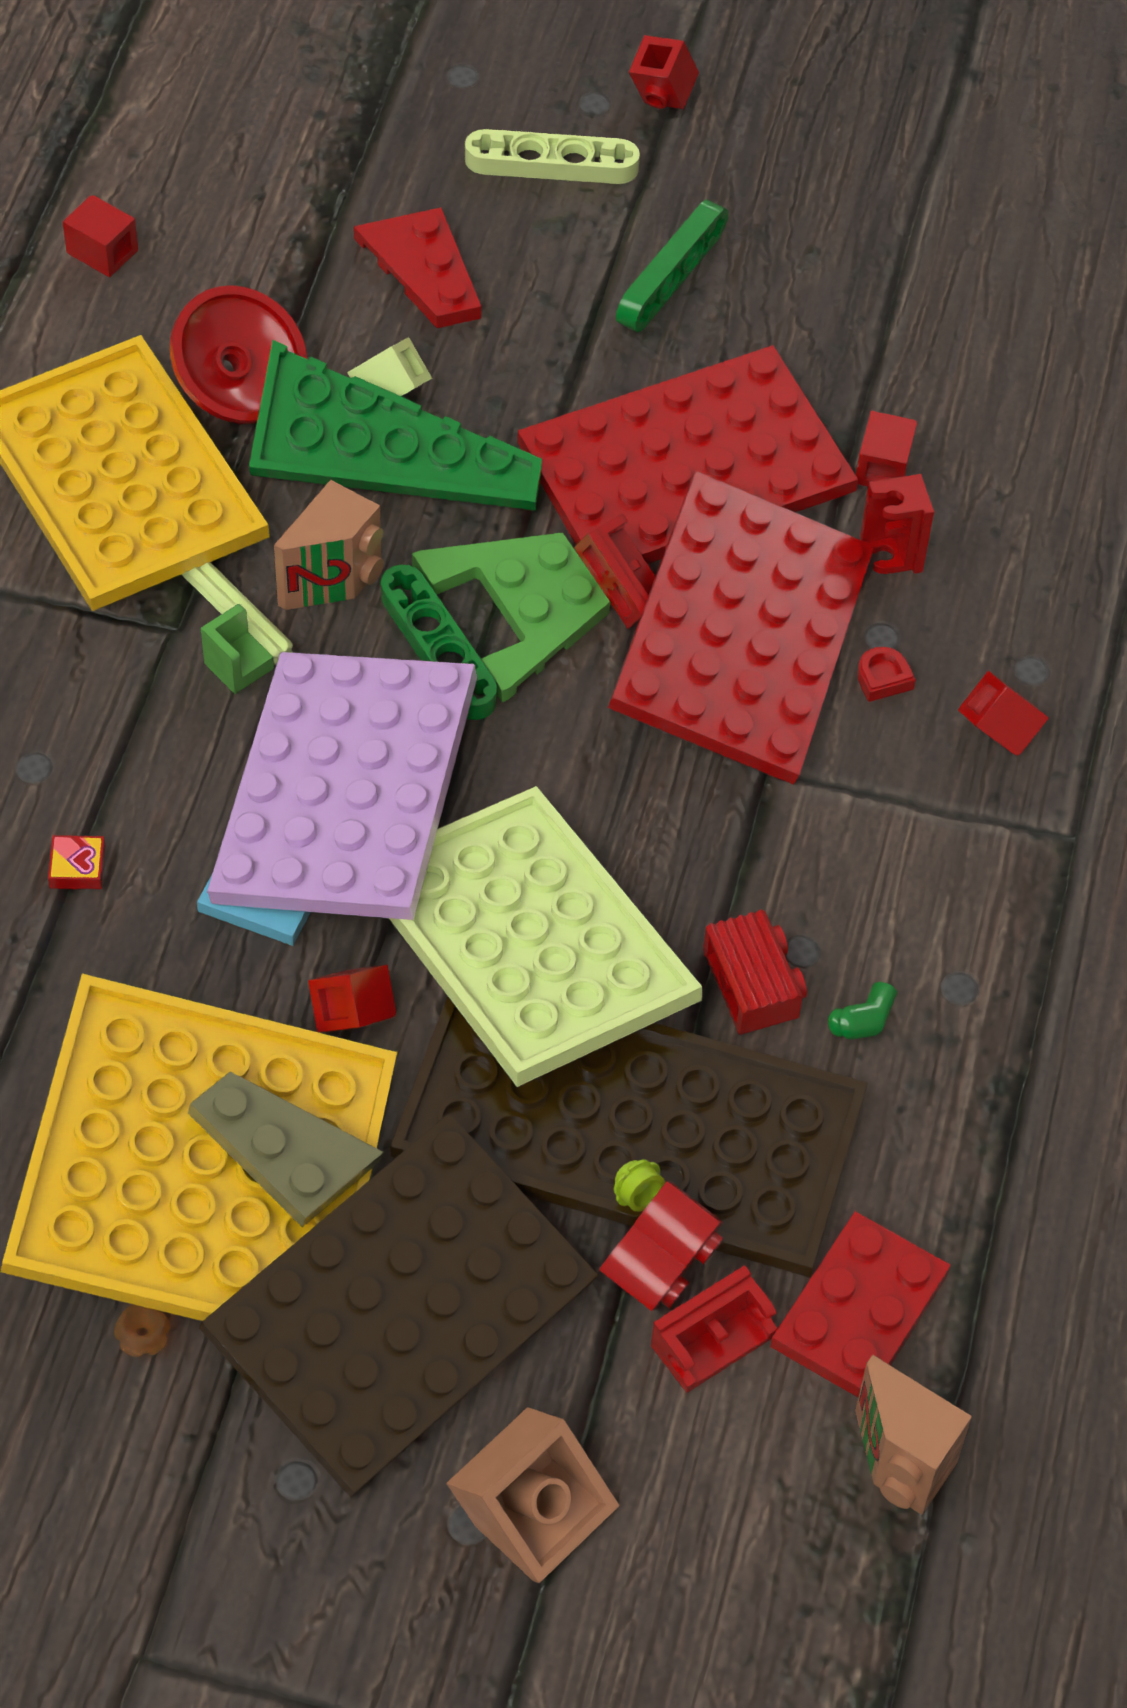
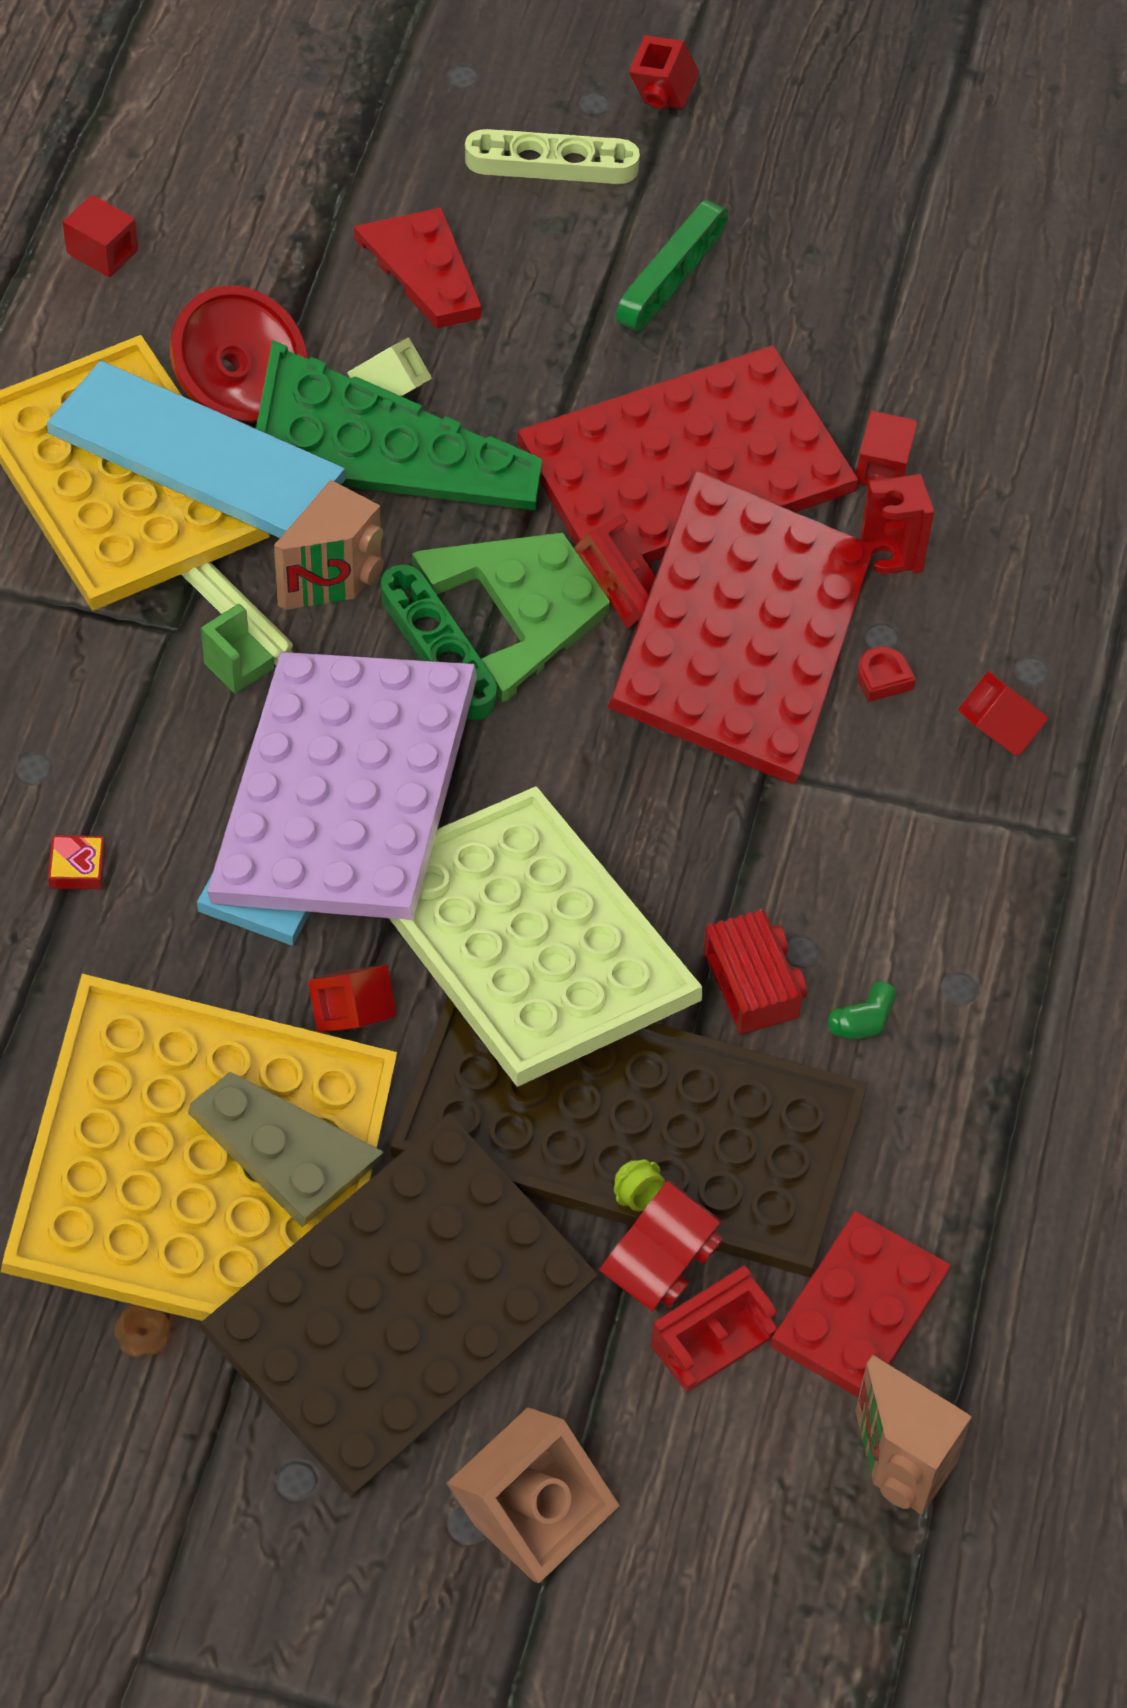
(192, 449): none -> medium azure tile

